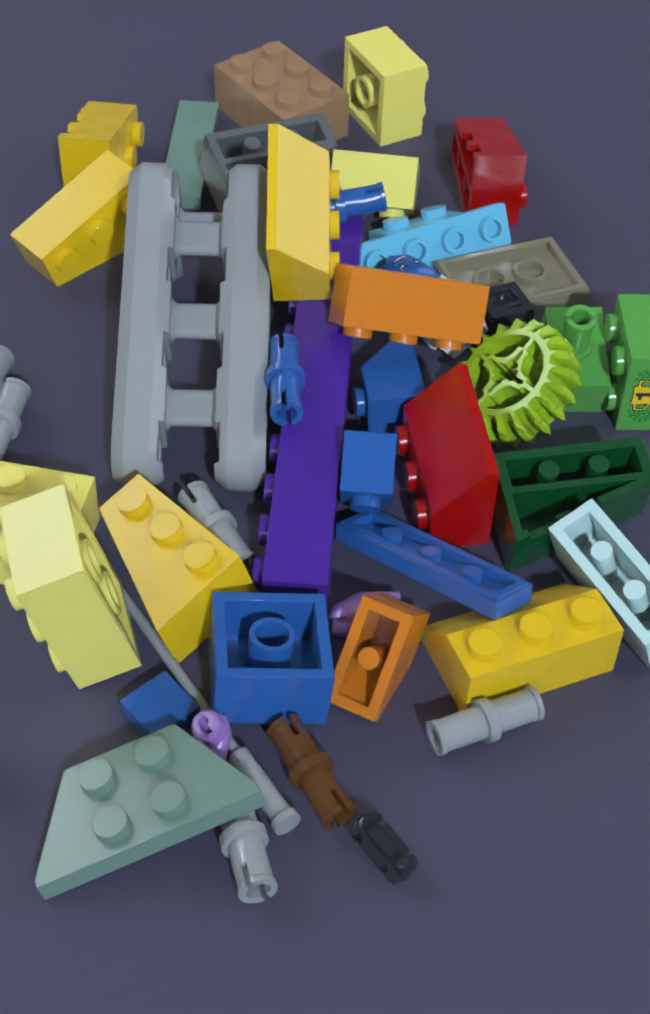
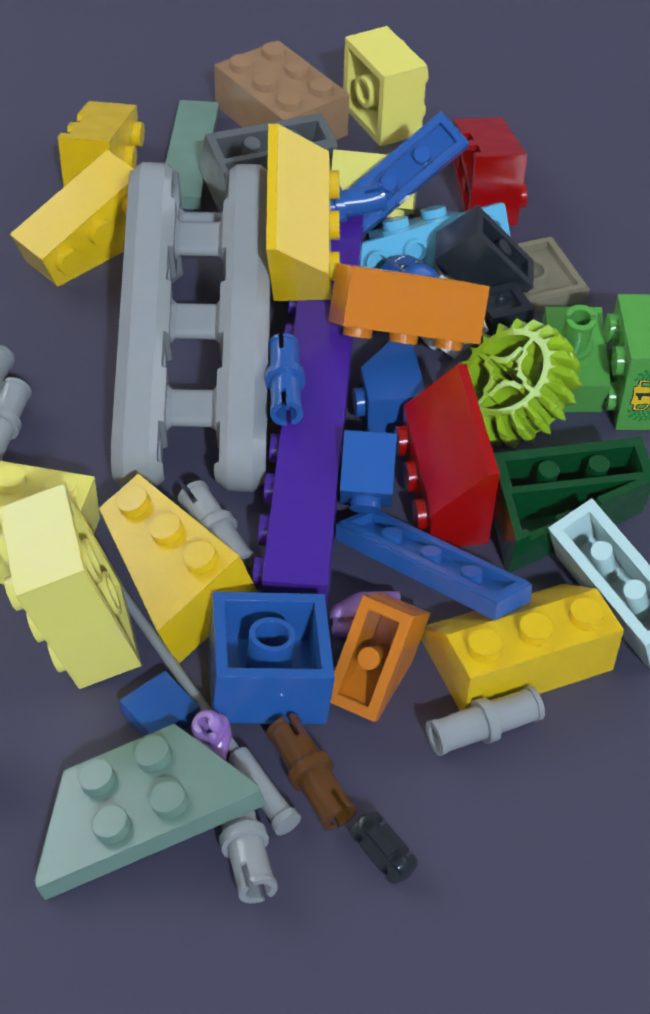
(413, 164): none -> blue tile
(482, 252): none -> black slope

